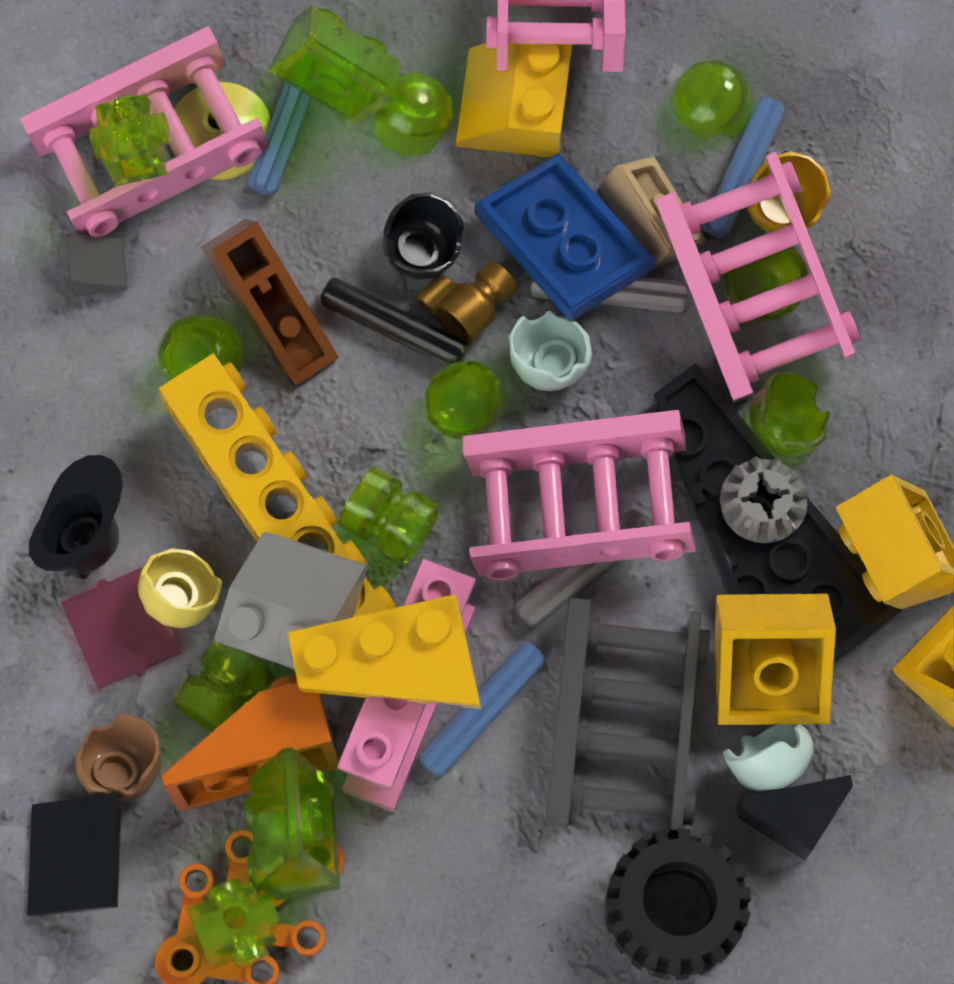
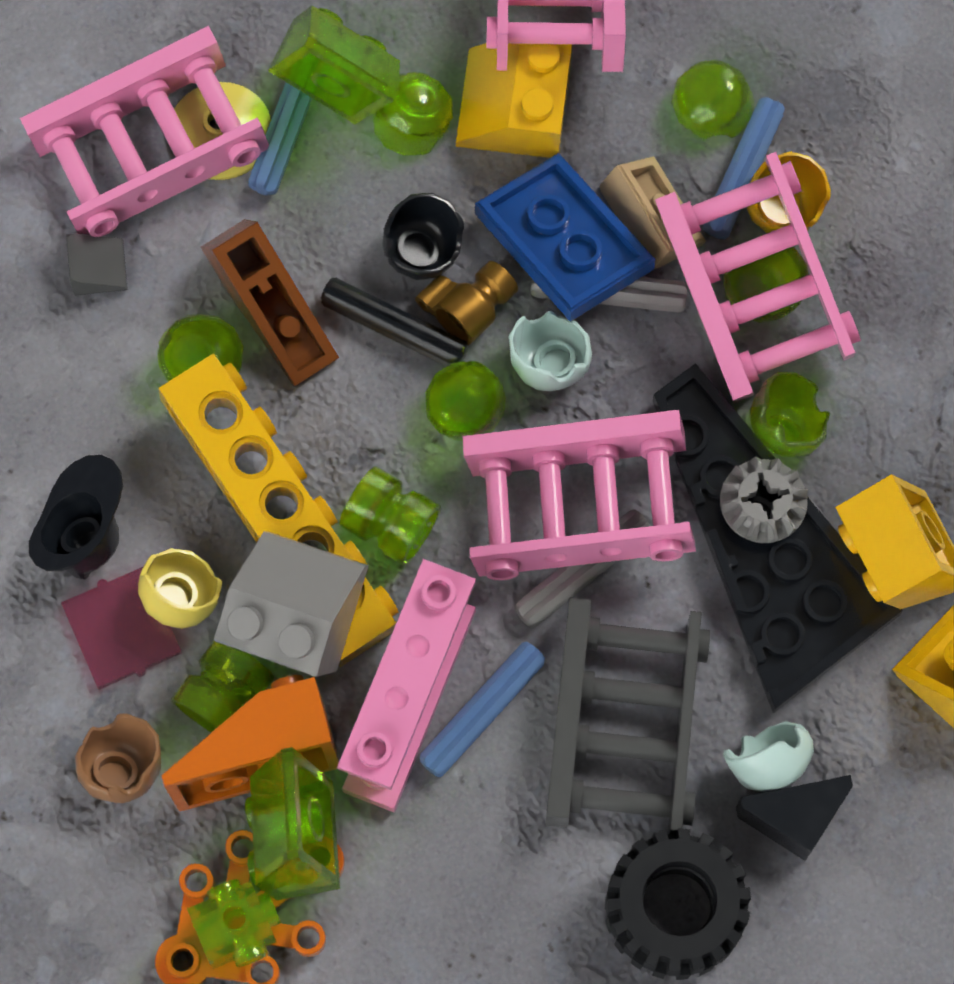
(74, 855): black piece -> none
(131, 139): clear neon green brick -> none
(393, 653): yellow wing -> none
(774, 659): yellow slope -> none

